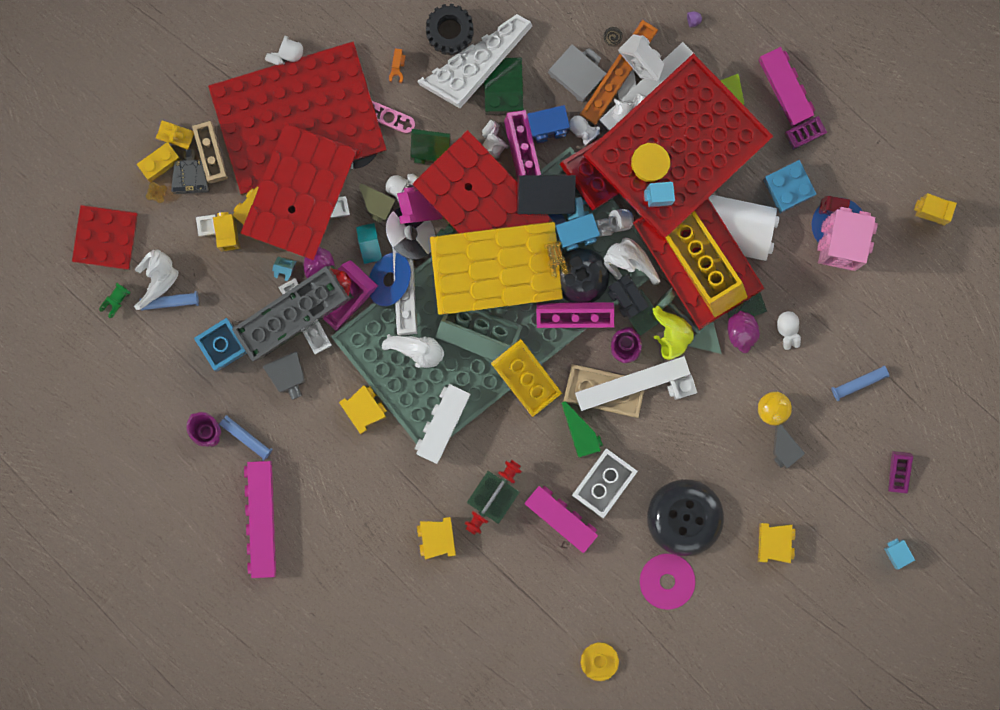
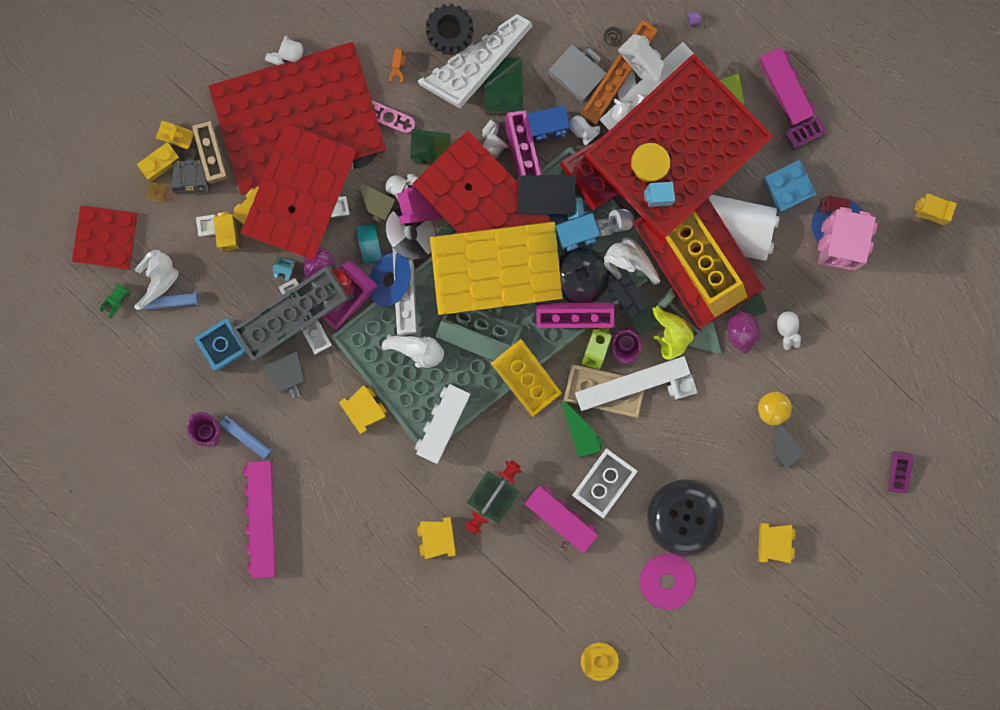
(555, 258): clear yellow piece -> none
(596, 352): none -> lime torso
(860, 383): medium blue pin -> none
(899, 553): medium azure brick -> none

